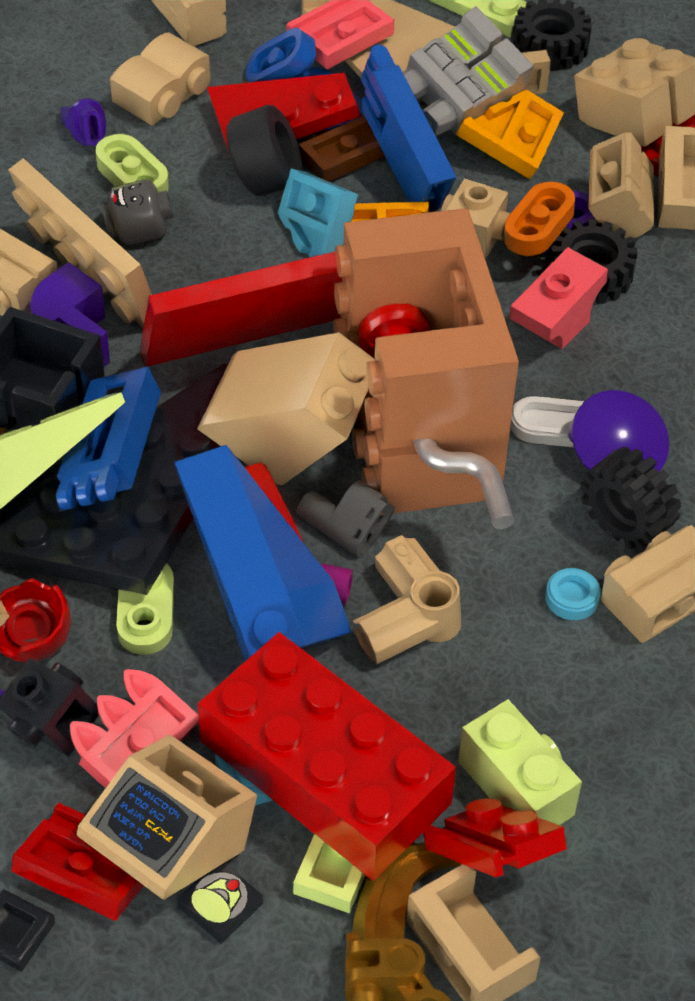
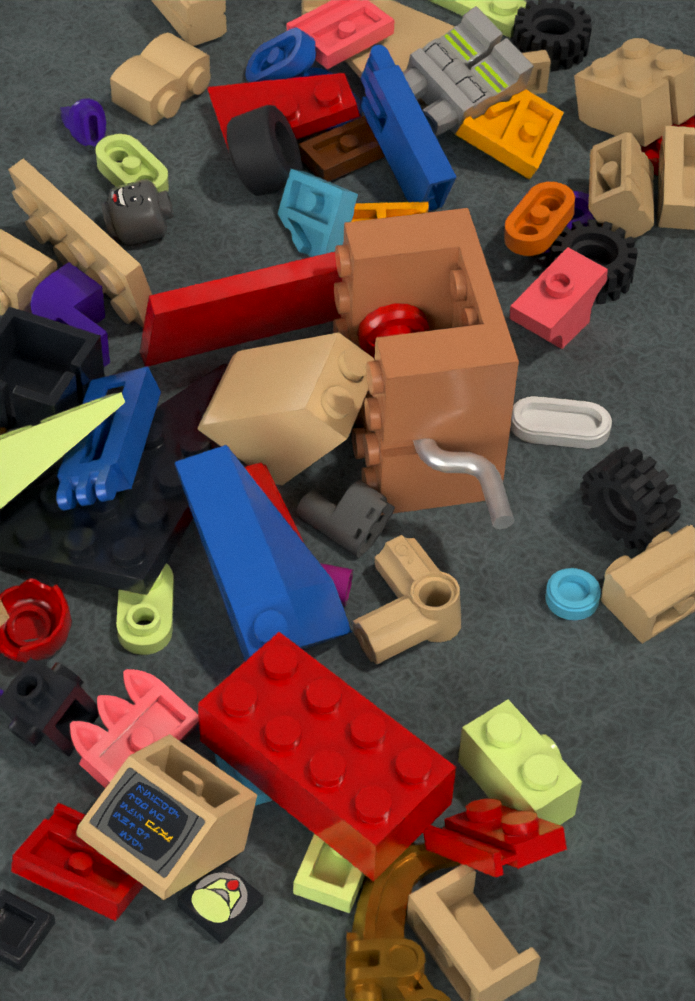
(487, 210): tan brick -> none
(616, 421): dark purple dish -> none

